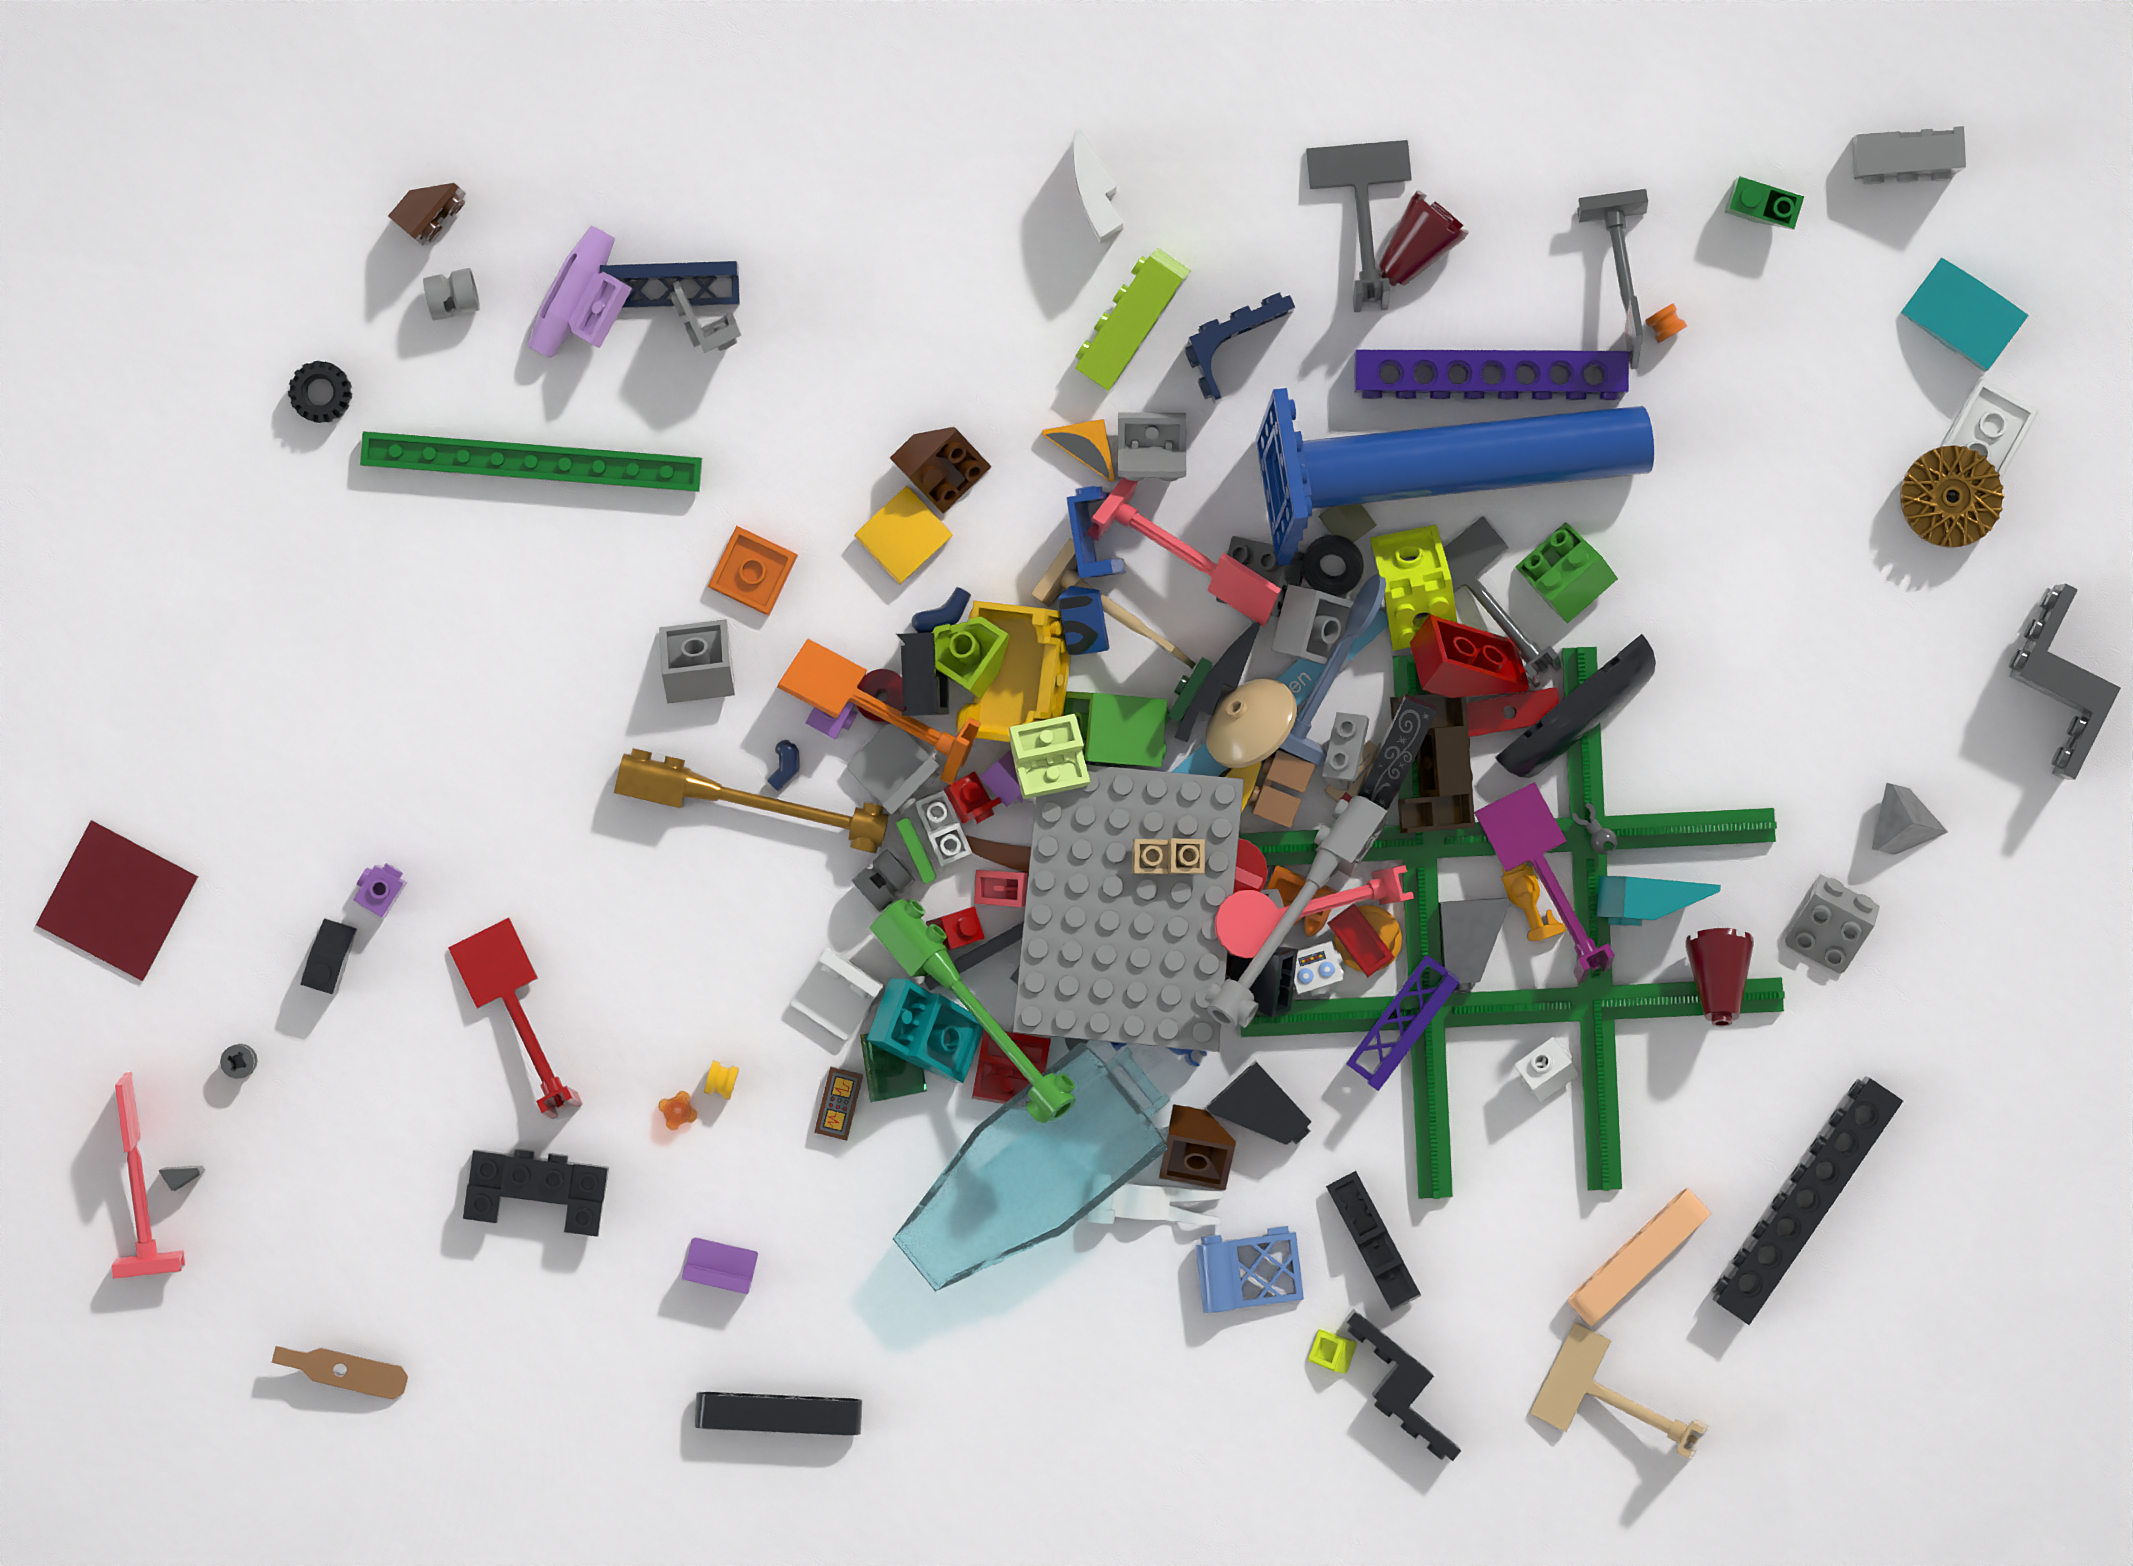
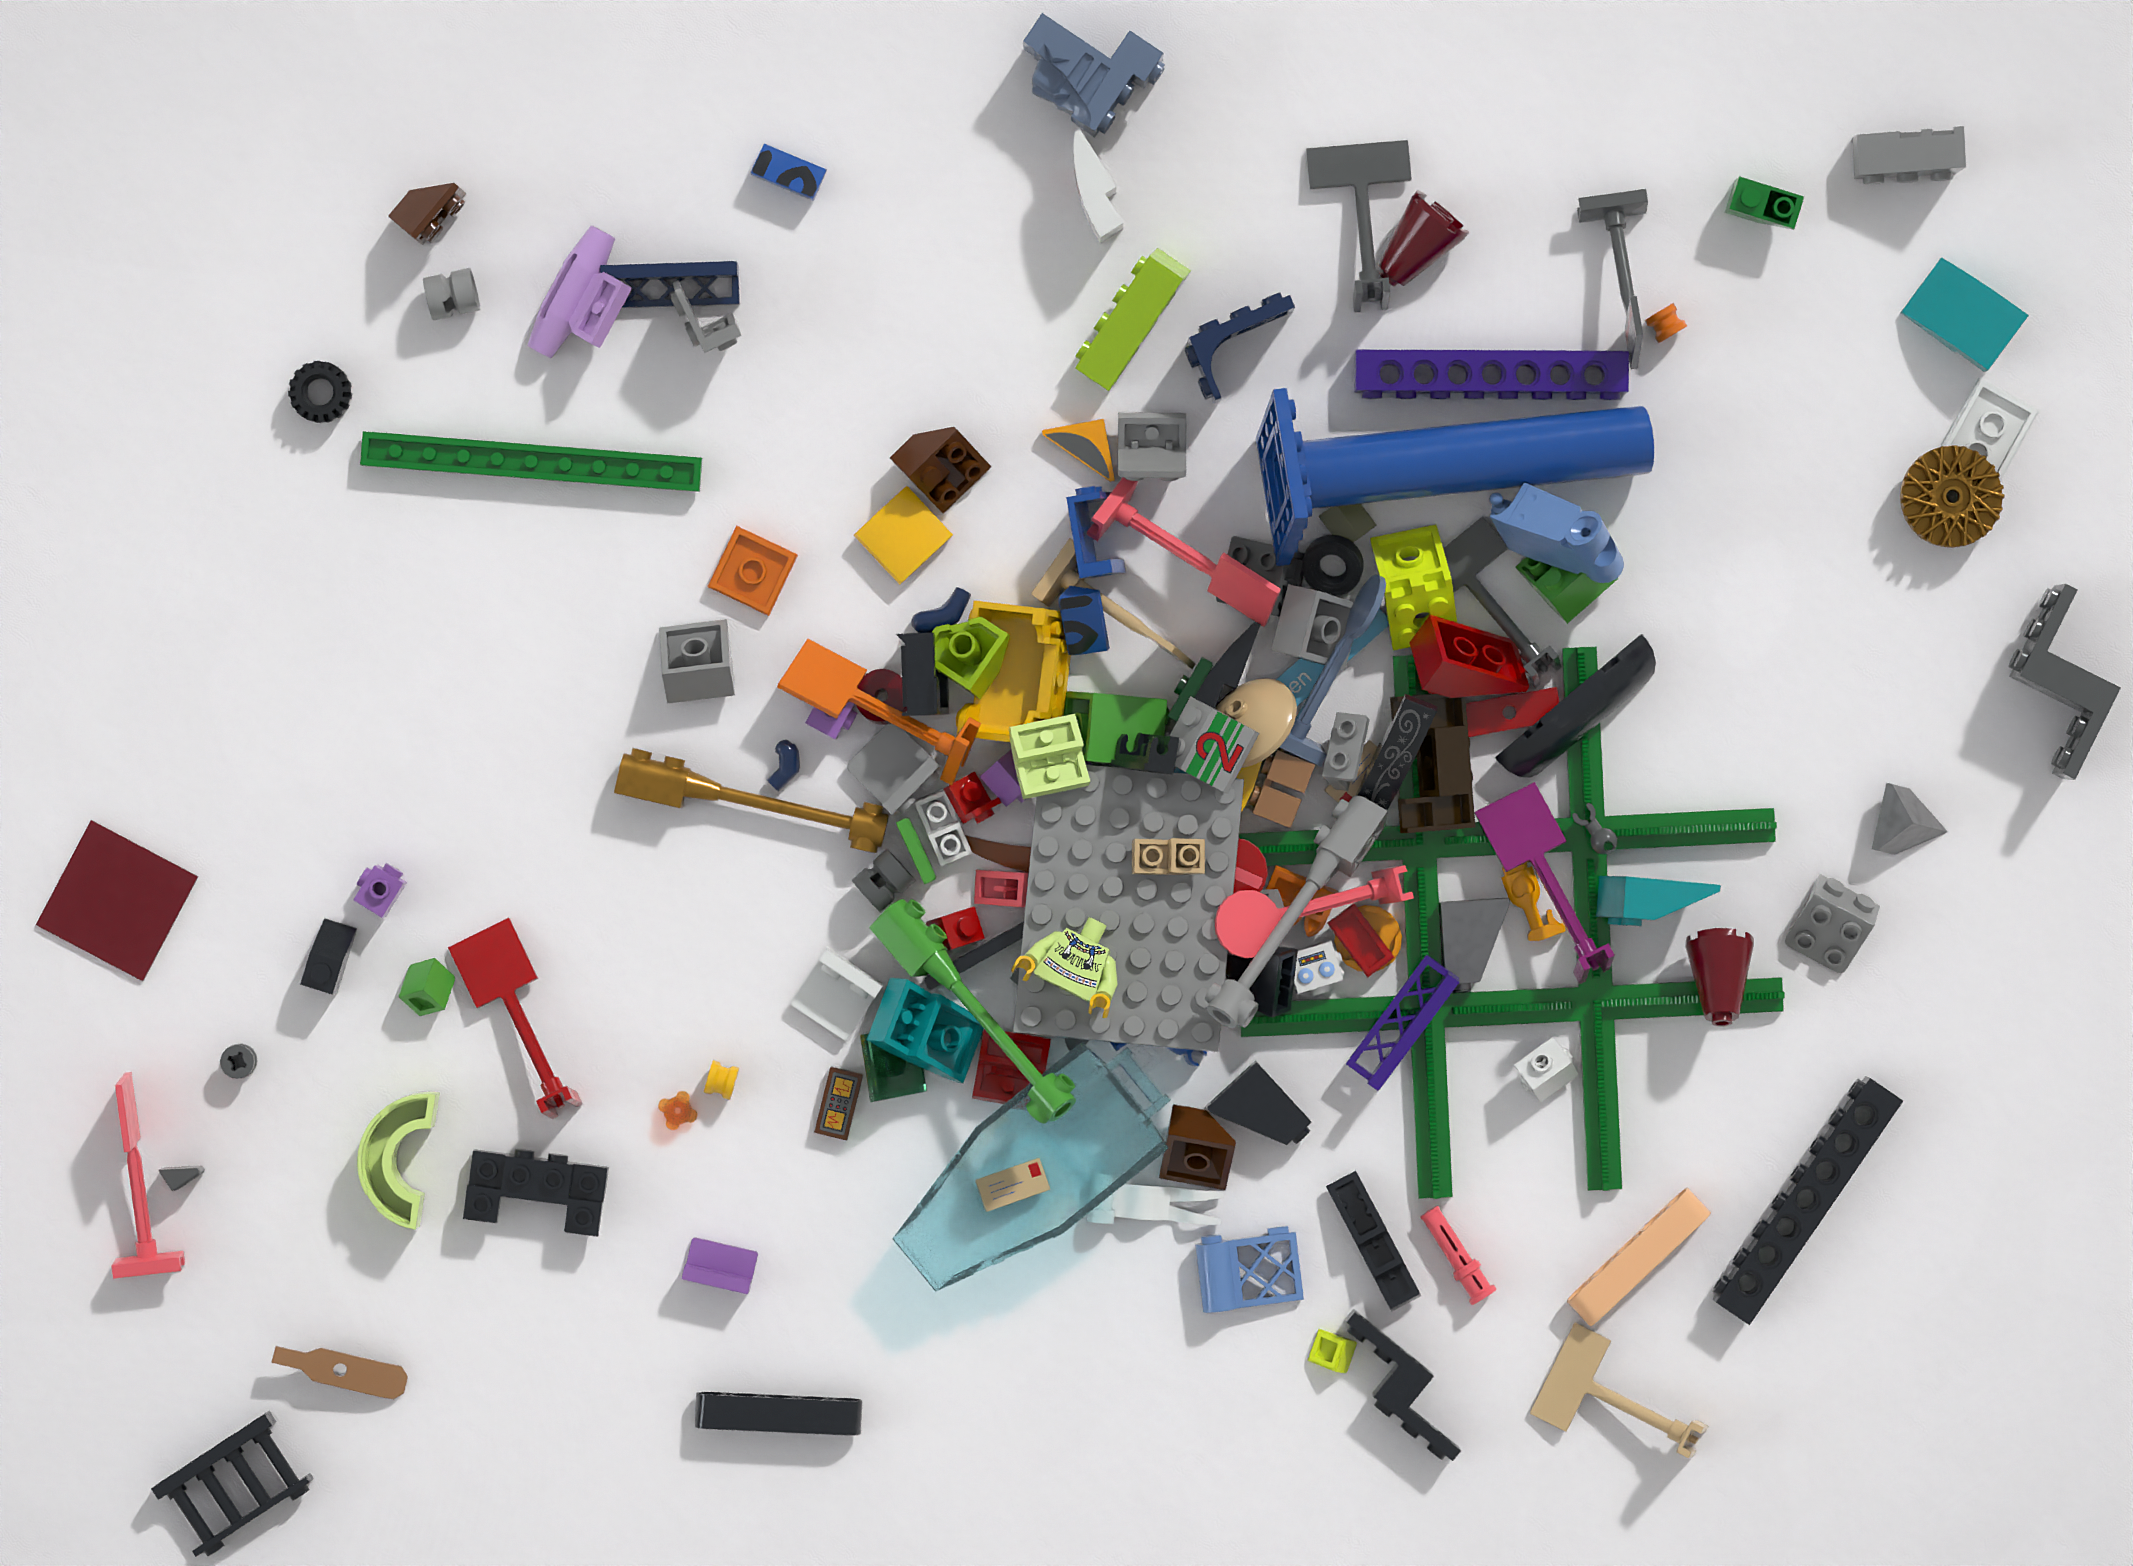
(203, 1470): none -> black fence
(379, 1162): none -> yellowish green brick
(427, 987): none -> bright green panel
(788, 172): none -> slope
(1012, 1184): none -> tan tile
(1074, 964): none -> yellowish green torso
(1083, 78): none -> sand blue brick
(1150, 754): none -> black hinge
(1211, 744): none -> light grey slope
(1466, 1269): none -> coral pin
(1556, 533): none -> medium blue piece

